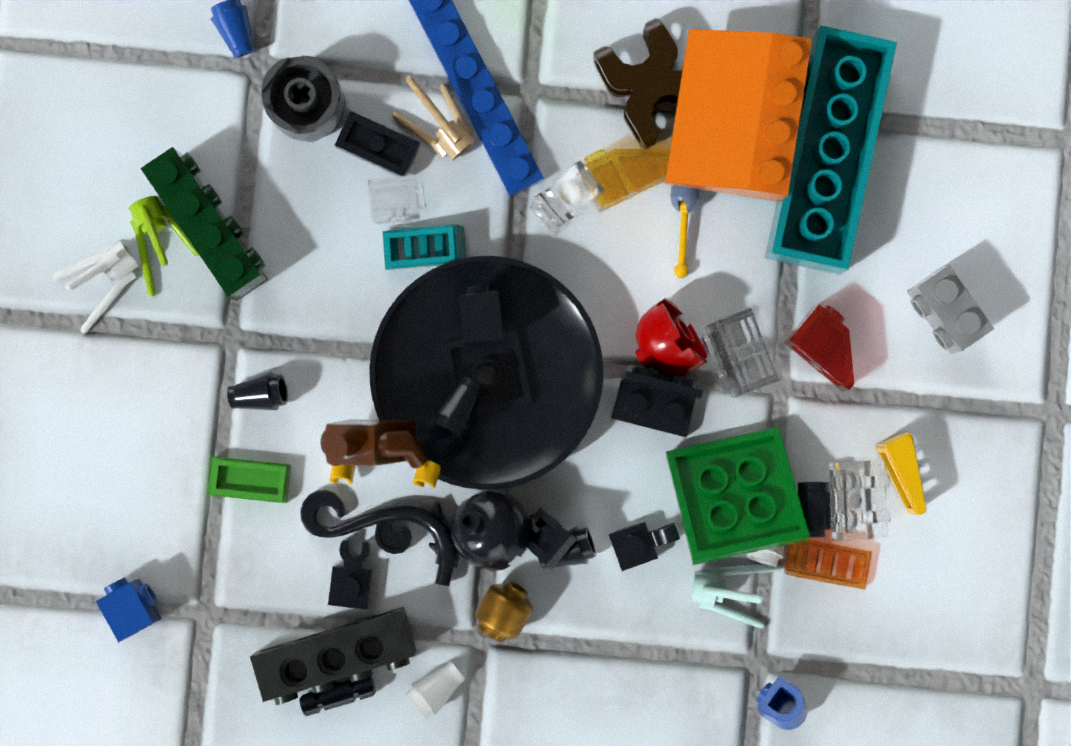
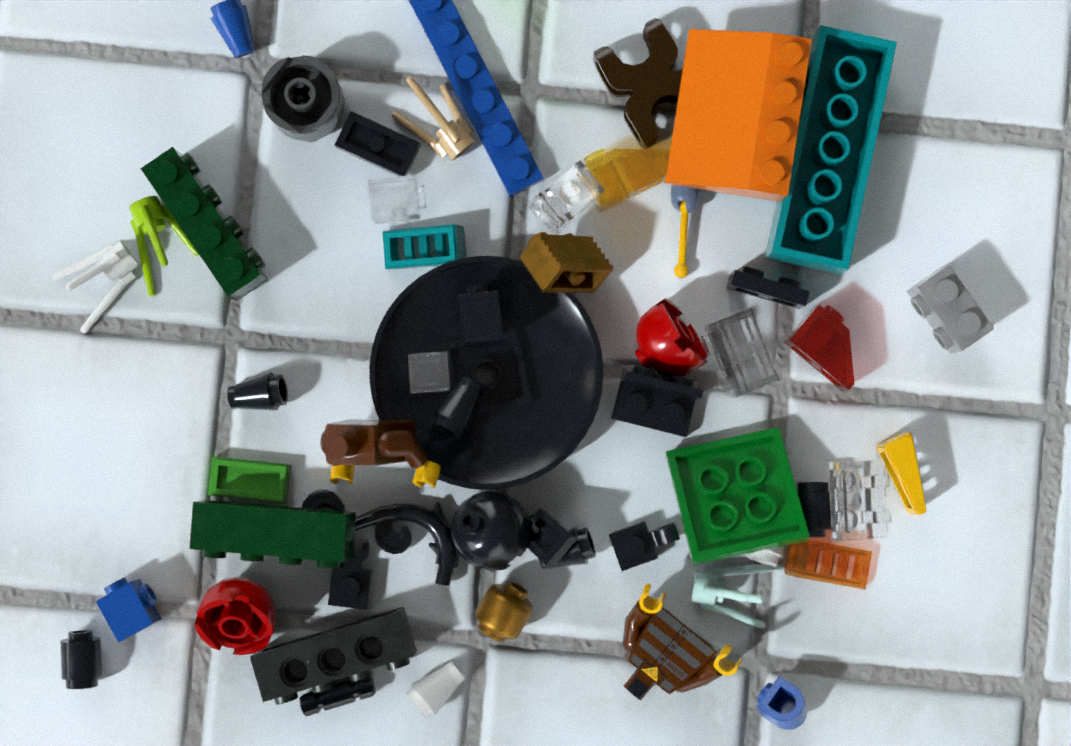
(81, 659): none -> black brick
(236, 616): none -> red cylinder
(272, 531): none -> dark green brick
(429, 372): none -> clear tile
(565, 263): none -> pearl gold brick
(668, 651): none -> torso
(785, 291): none -> black plate

